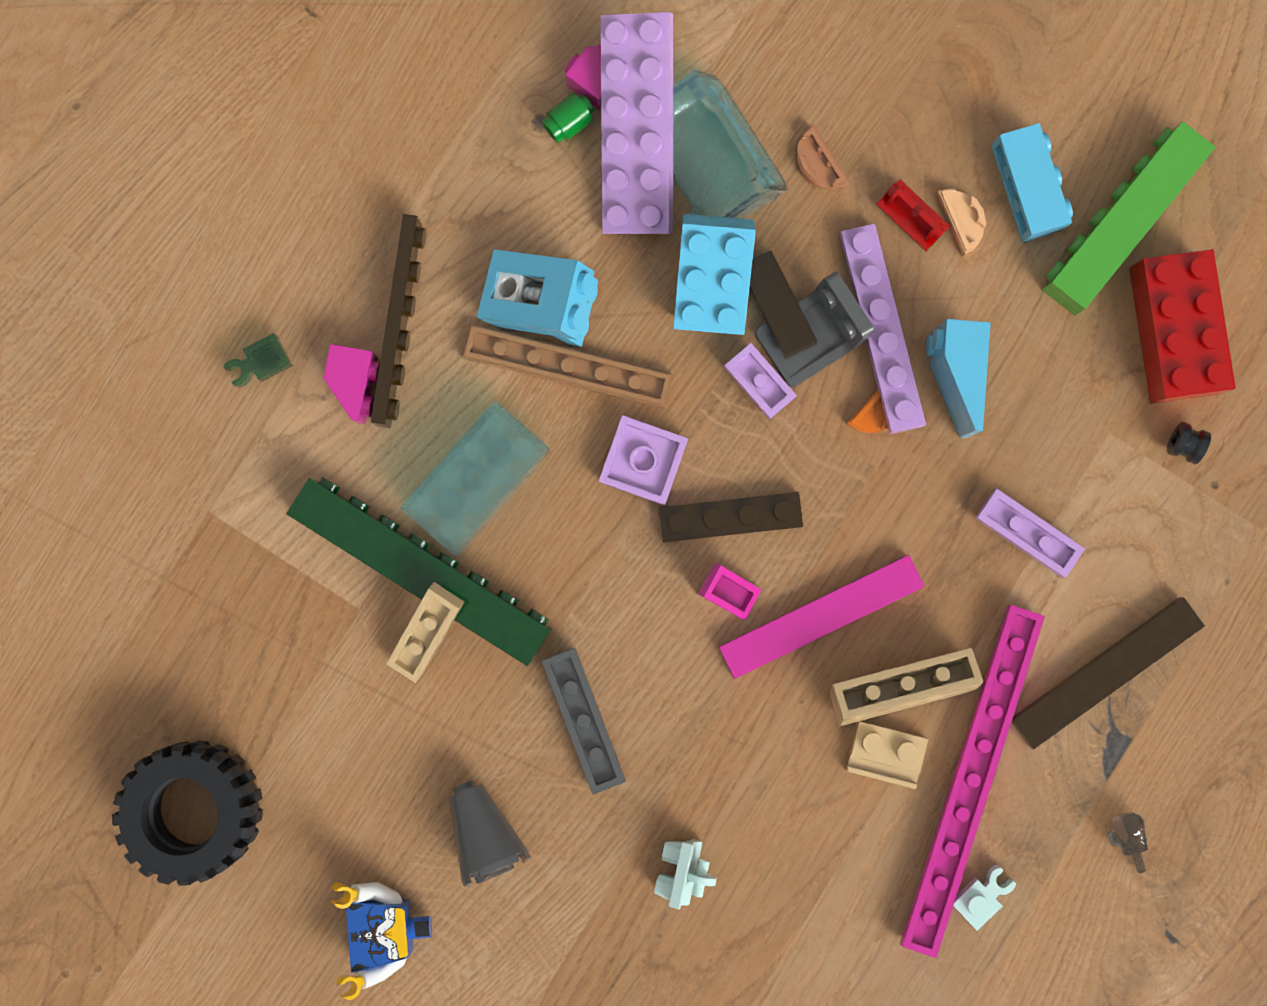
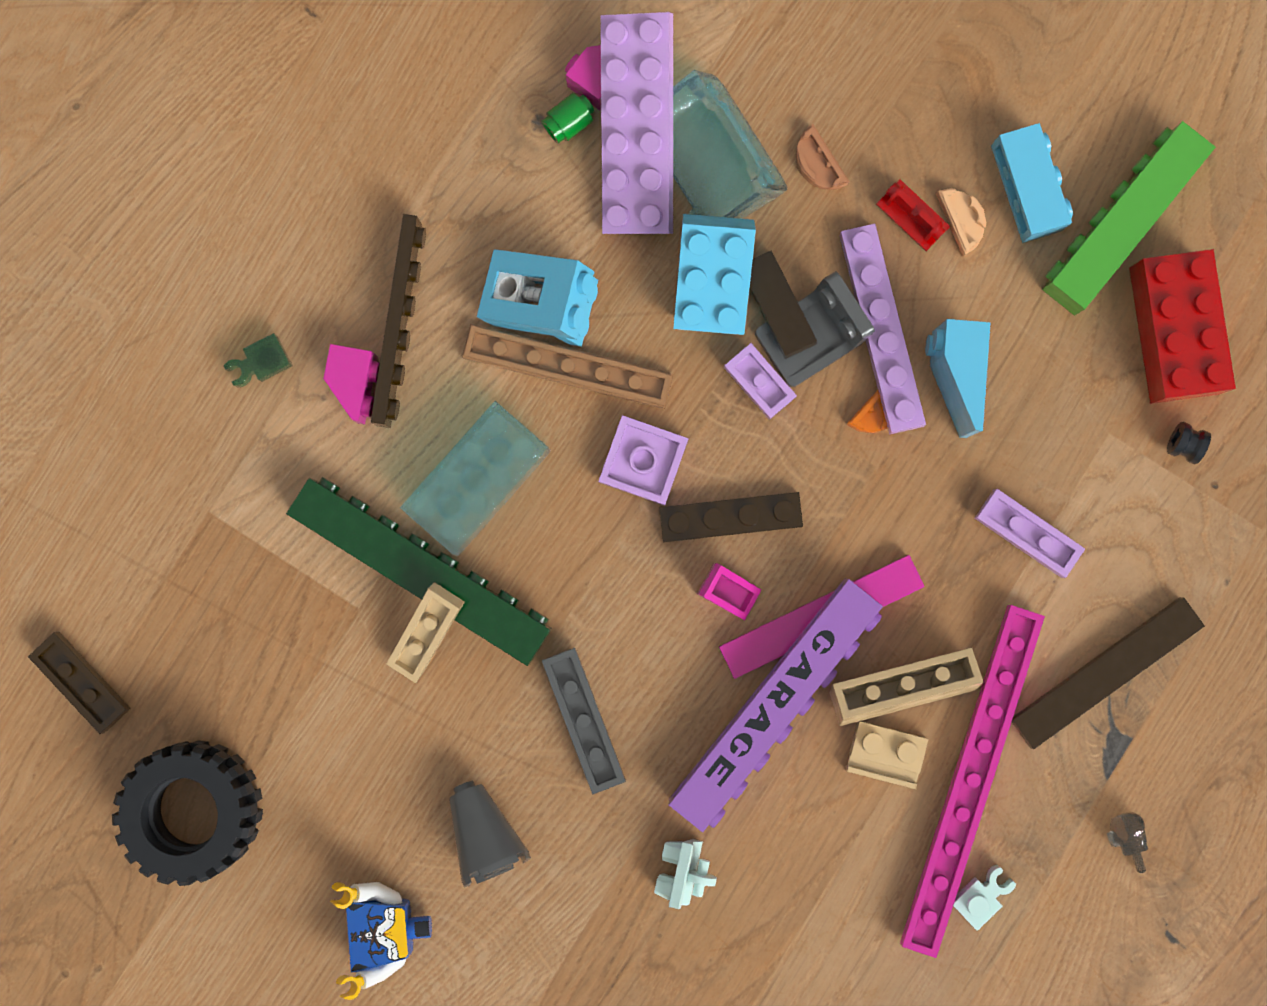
(79, 682): none -> dark brown plate
(775, 704): none -> medium lavender brick

